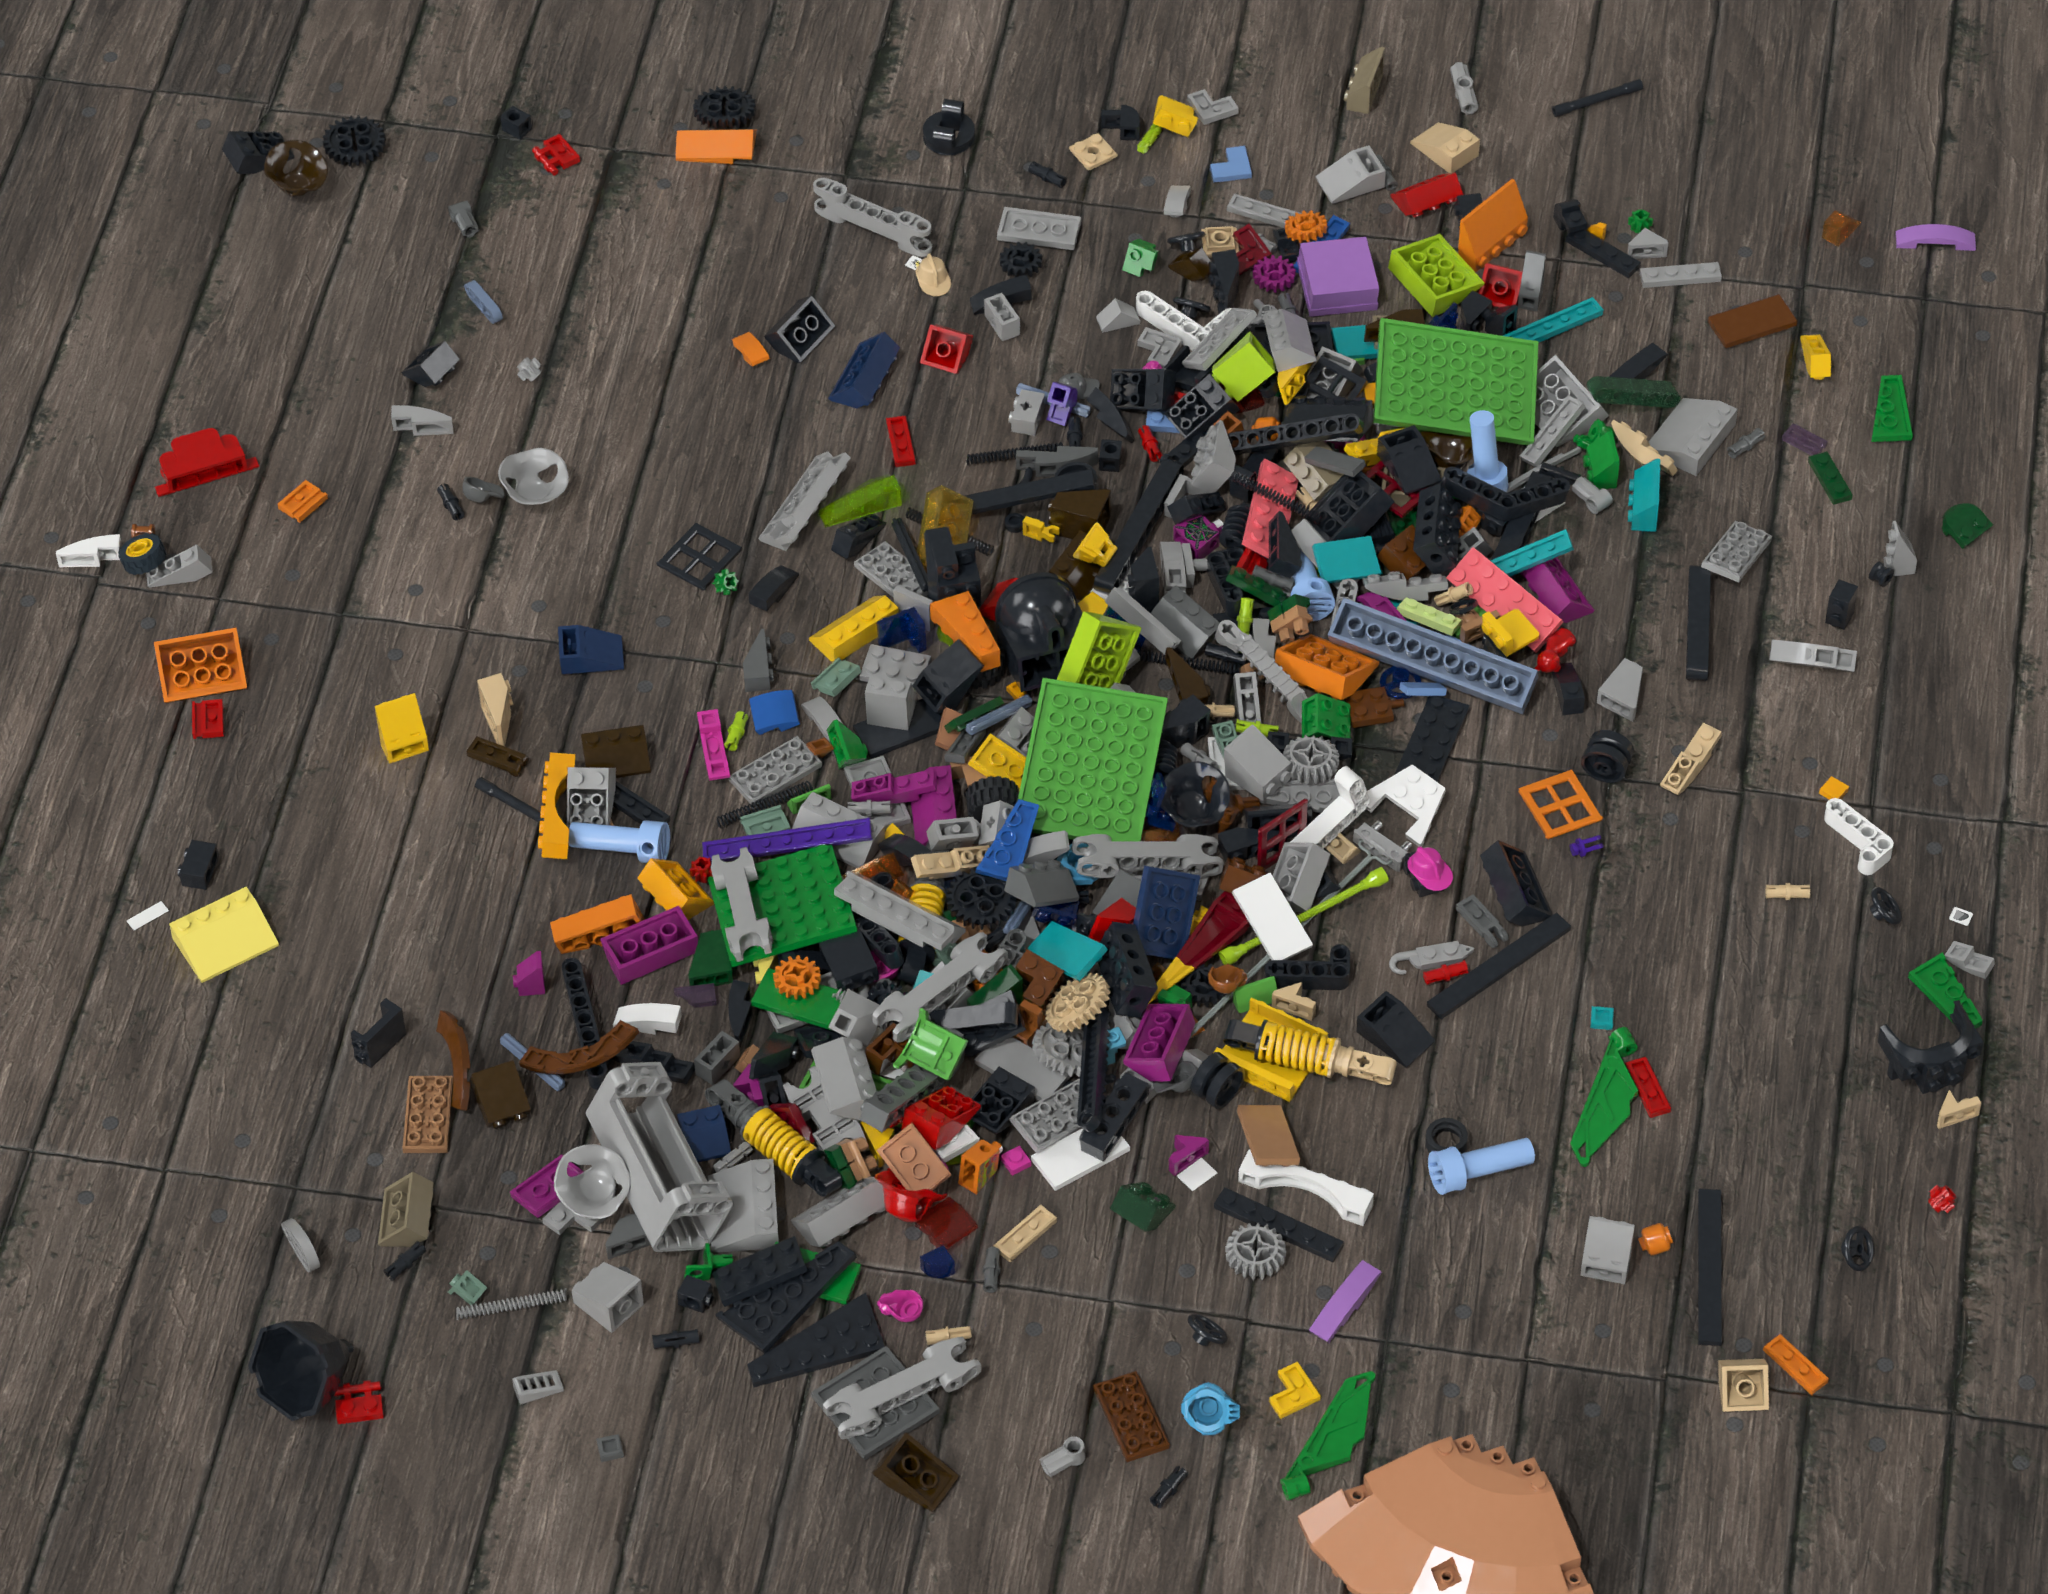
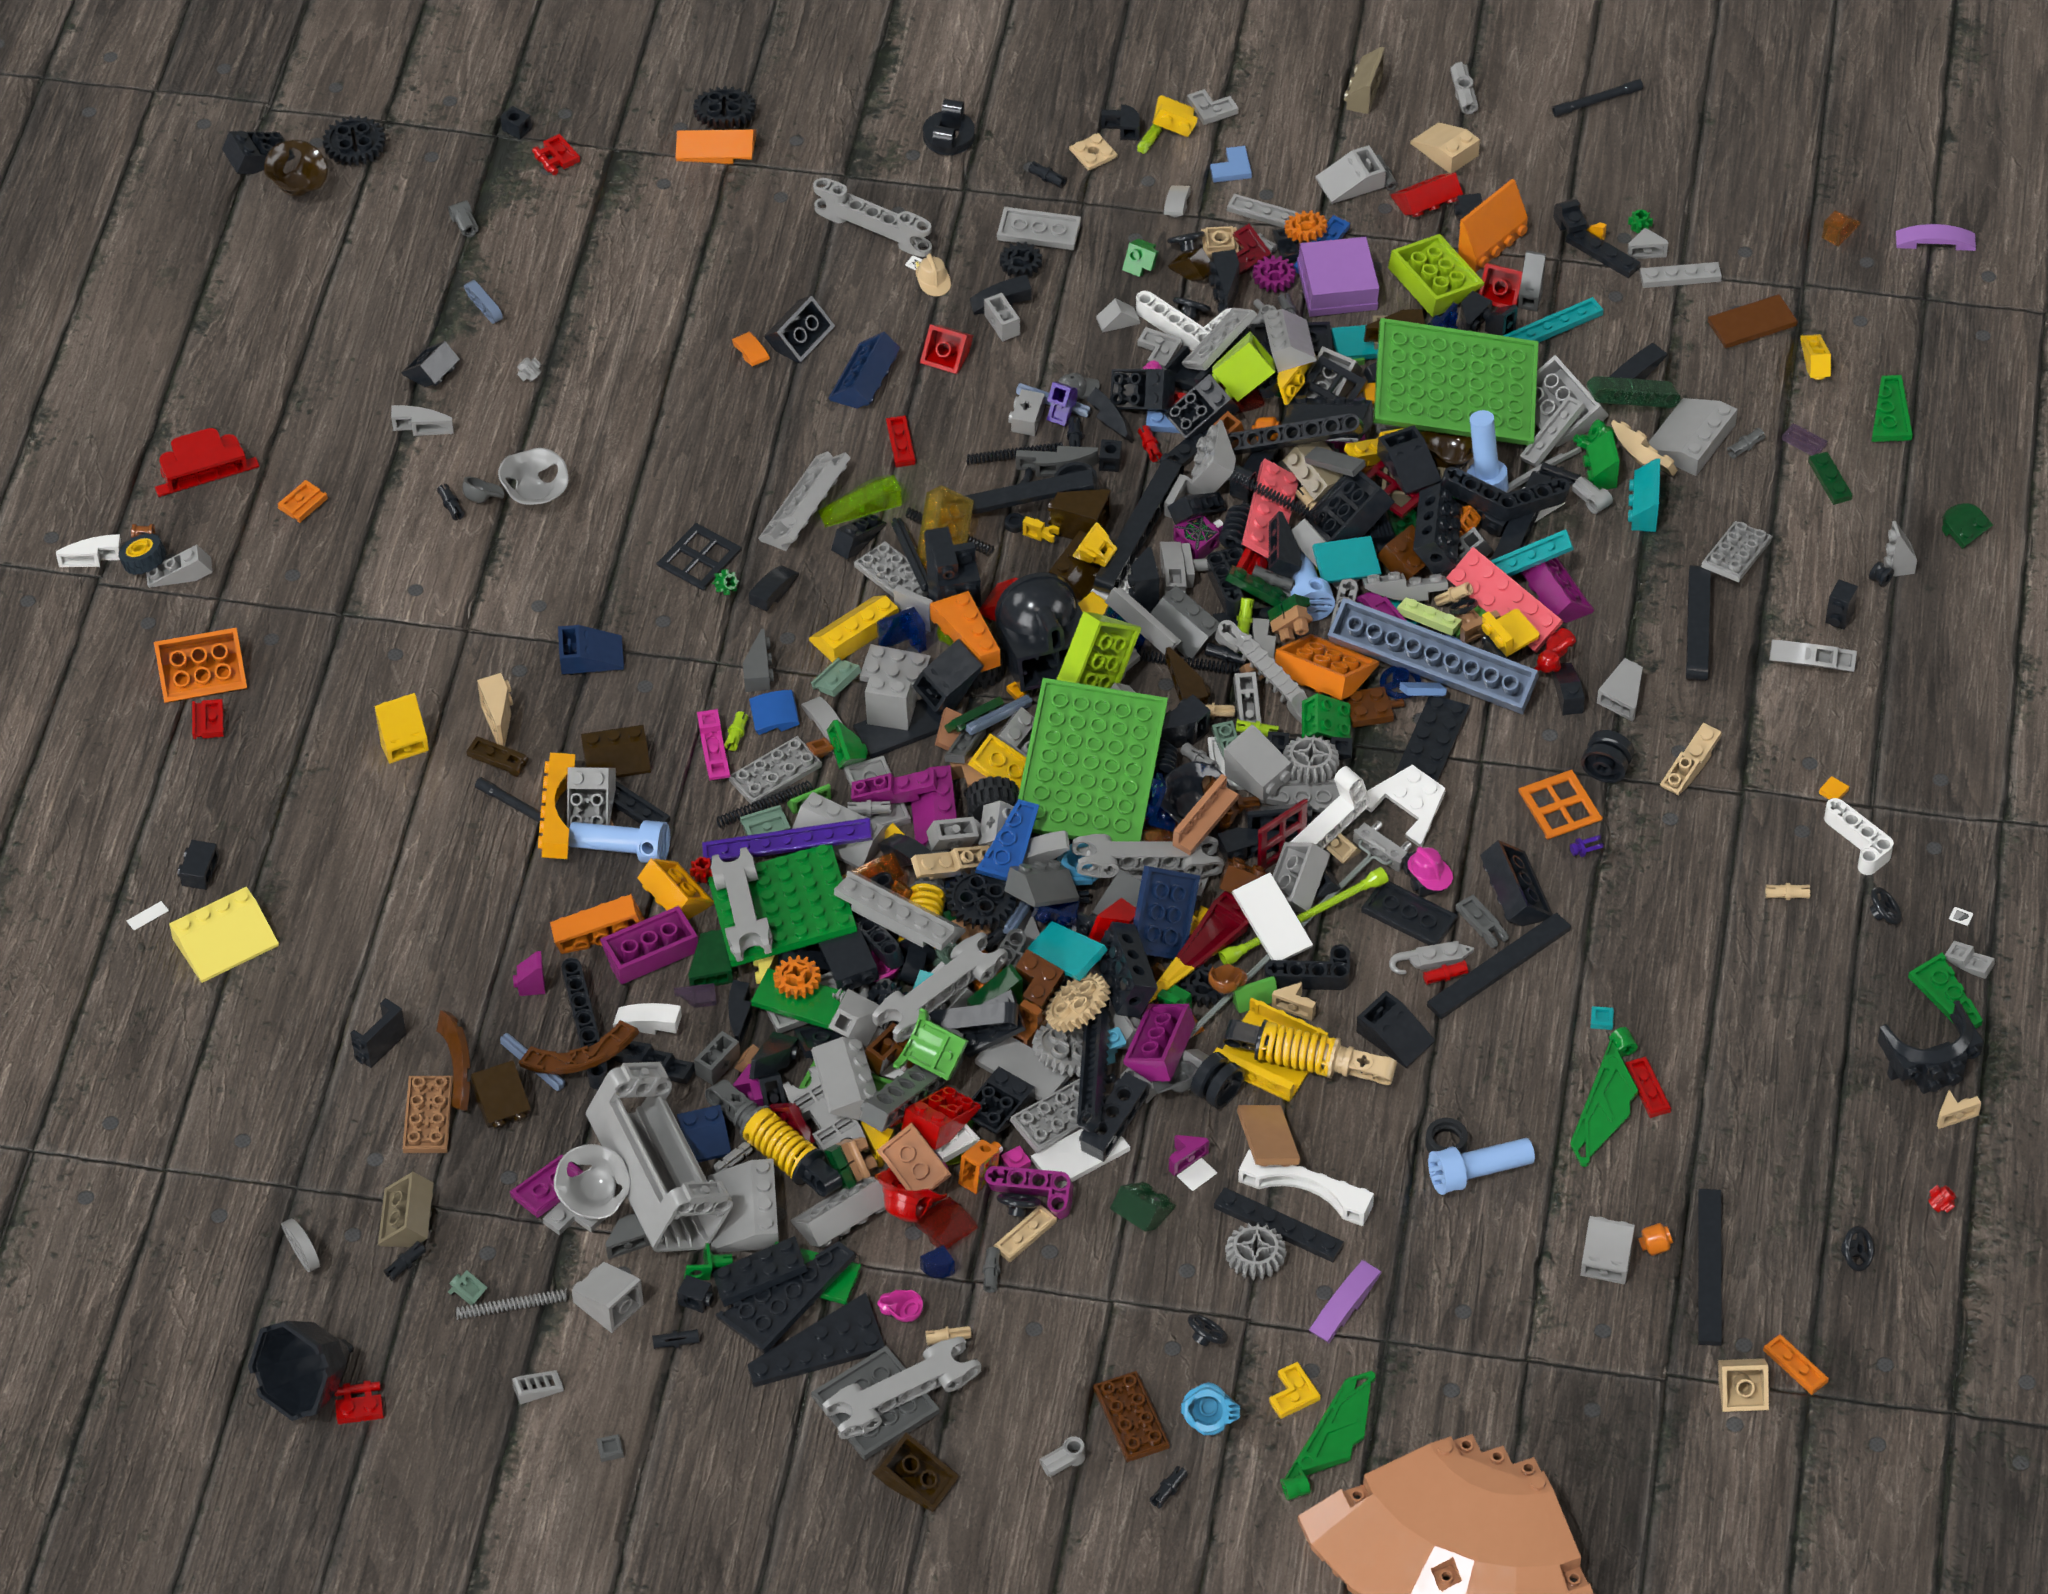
(1018, 1203): none -> black piece
(1028, 1186): none -> magenta beam
(1204, 816): none -> nougat fence
(1409, 913): none -> black tile

